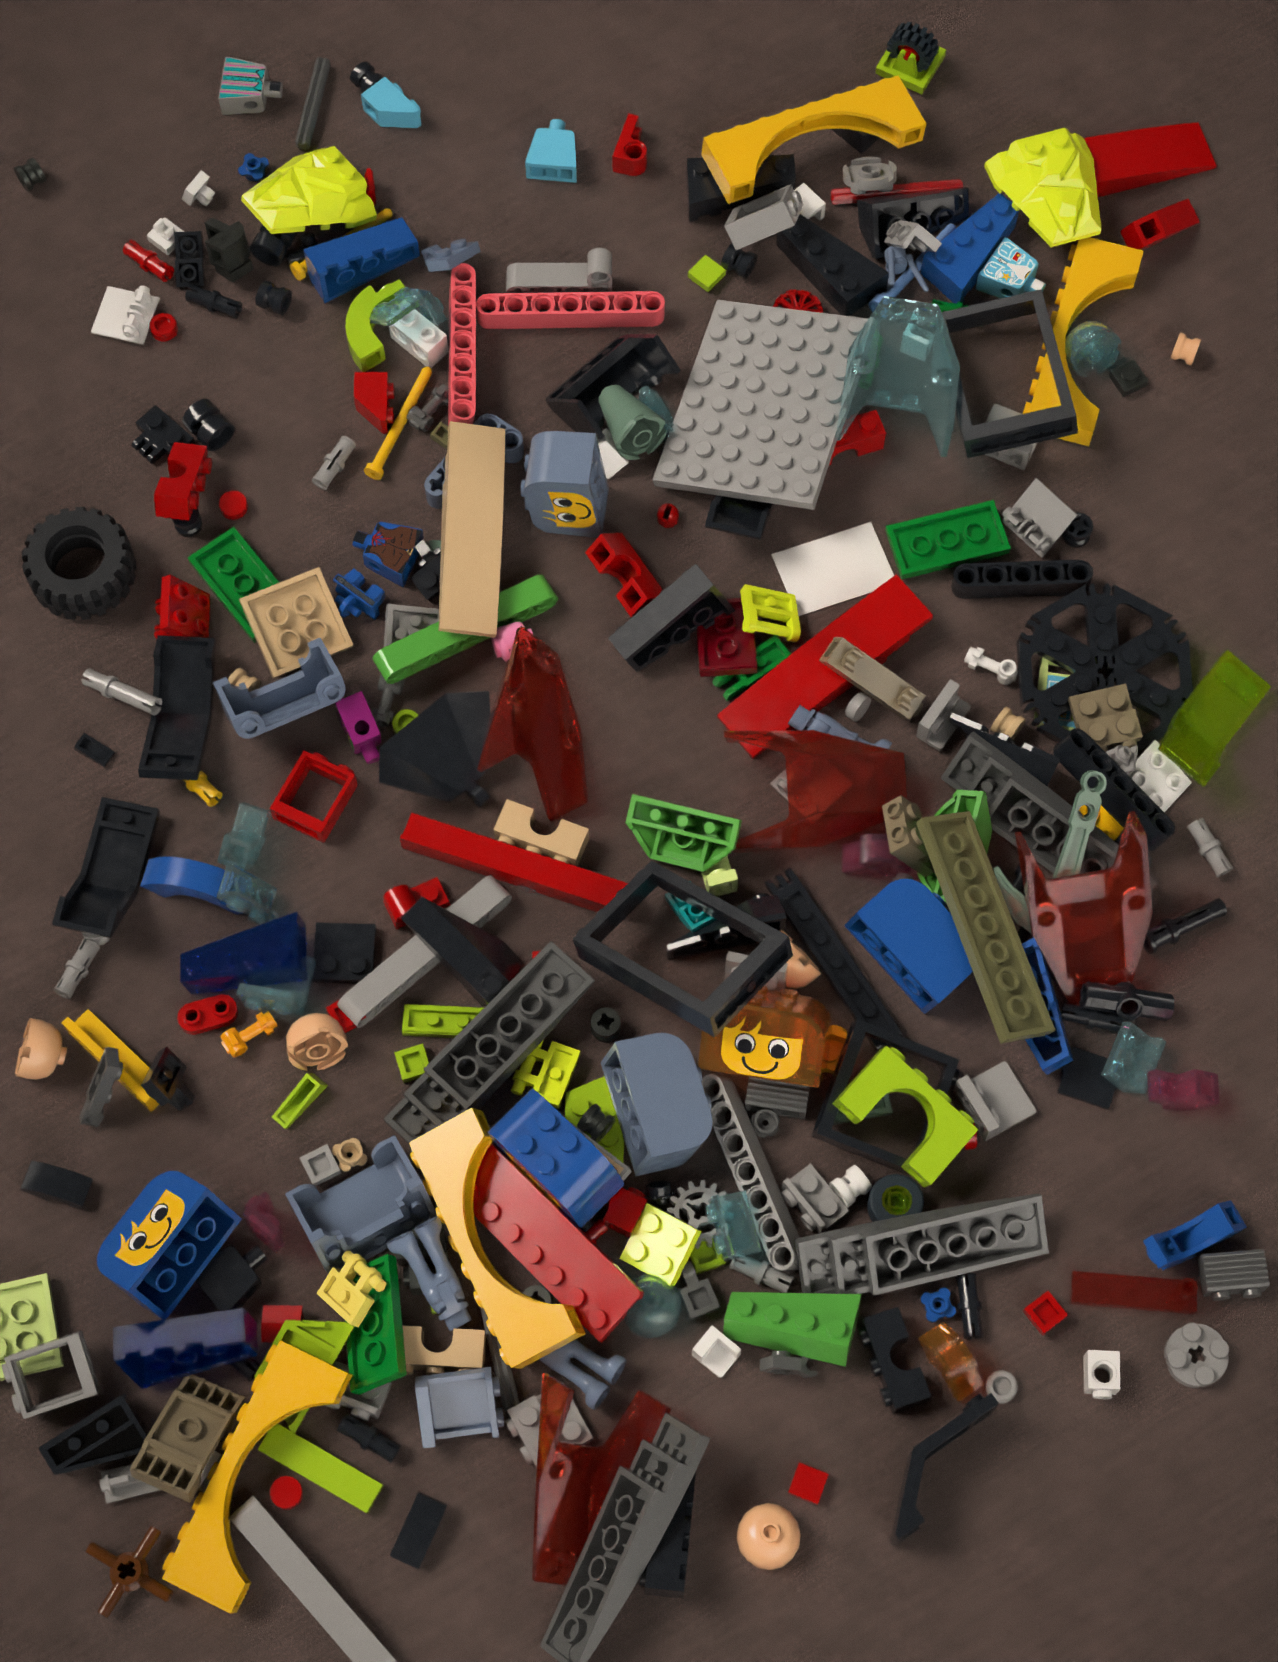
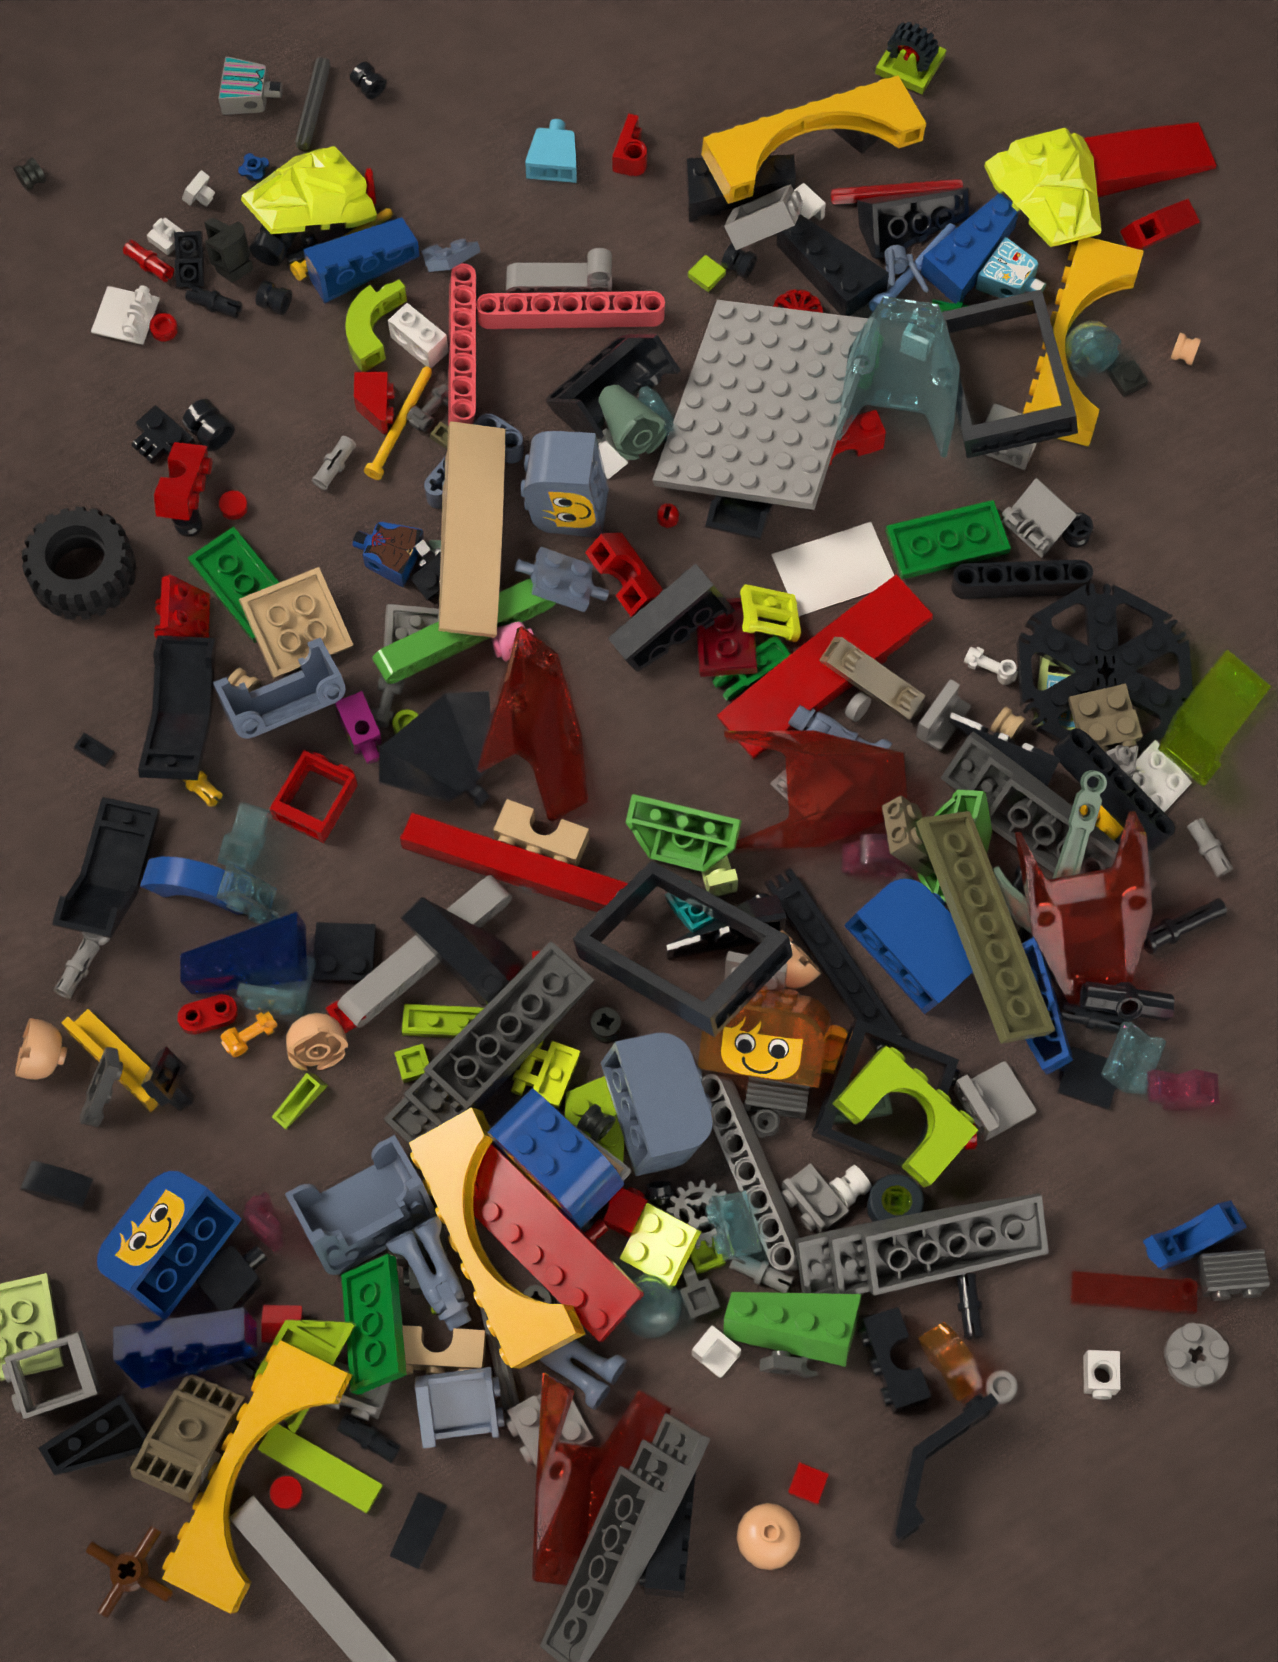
(112, 687): light grey pin -> none
(120, 1485): light grey hinge -> none
(320, 1165): light grey plate -> none
(345, 1295): light yellow plate -> none
(349, 1146): tan plate -> none
(354, 600): blue hips -> none
(390, 106): medium azure slope -> none
(402, 898): red plate -> none
(406, 301): clear light blue bracket -> none
(562, 579): none -> sand blue plate
(869, 175): light grey plate -> none
(911, 235): light grey bracket -> none
(934, 1313): blue plate -> none
(1045, 1313): red plate -> none

